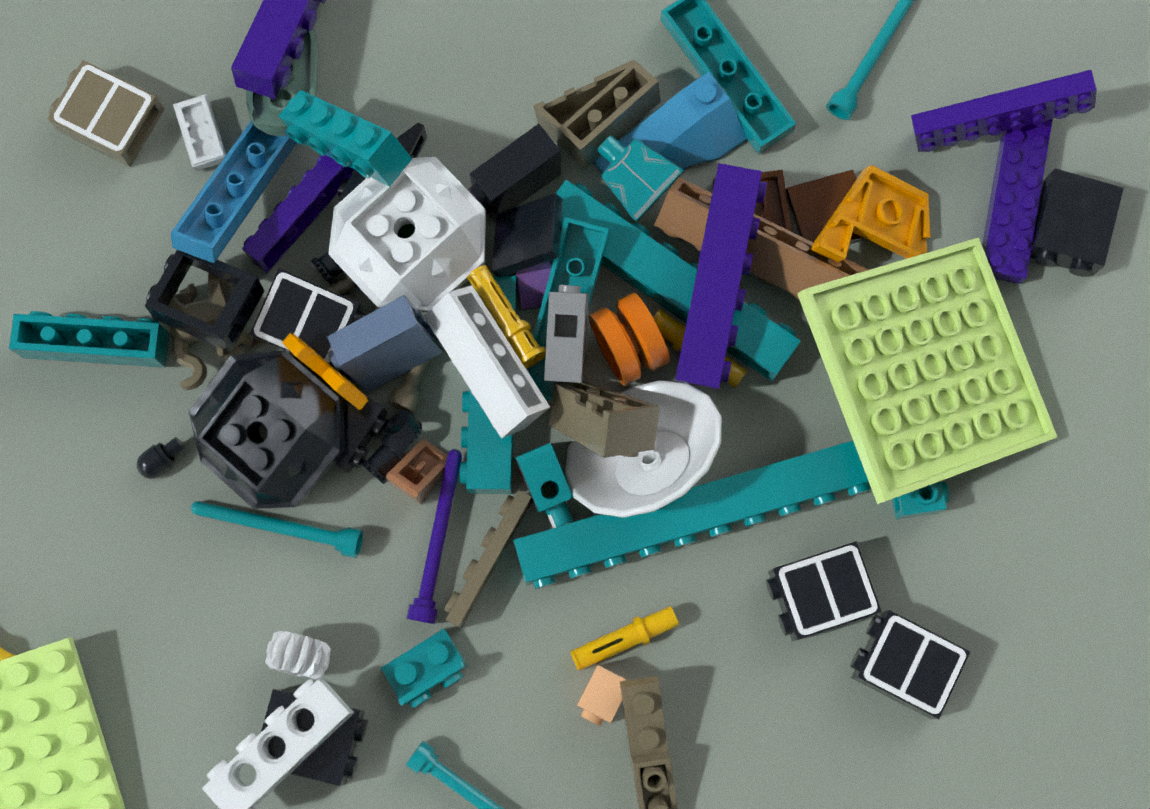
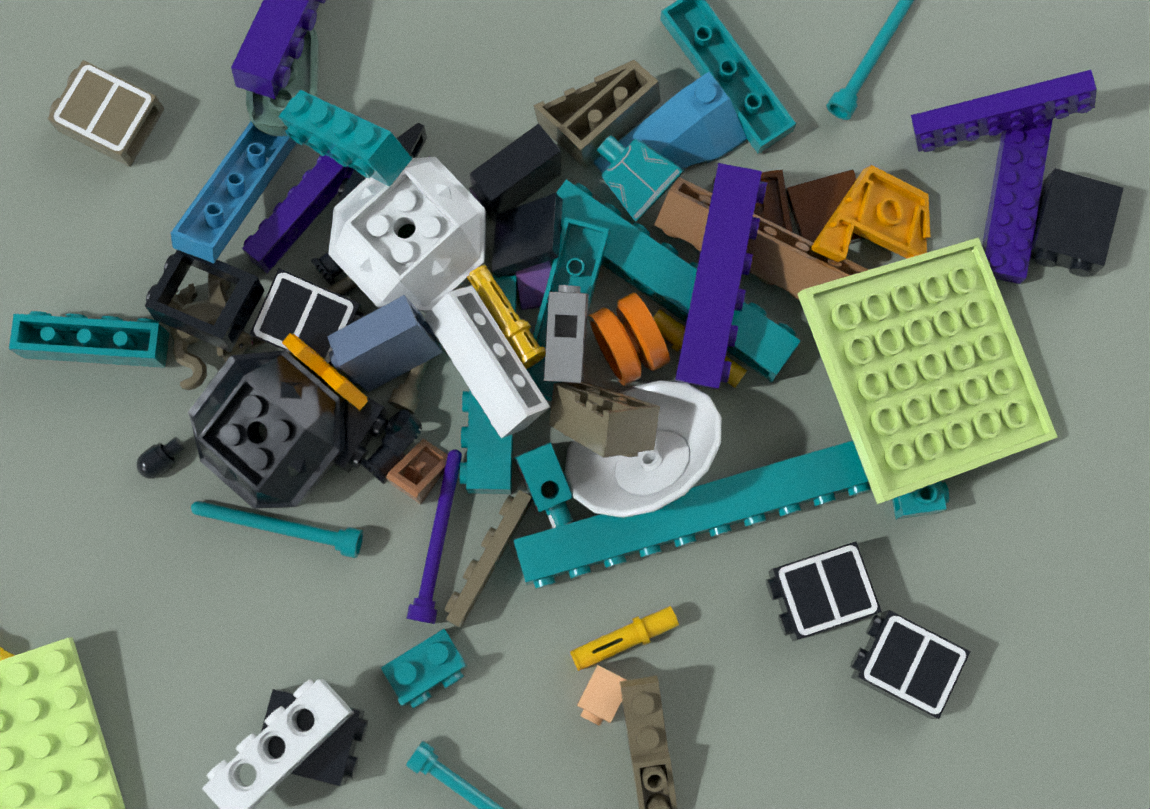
(200, 132): white plate -> none
(298, 655): white gear -> none

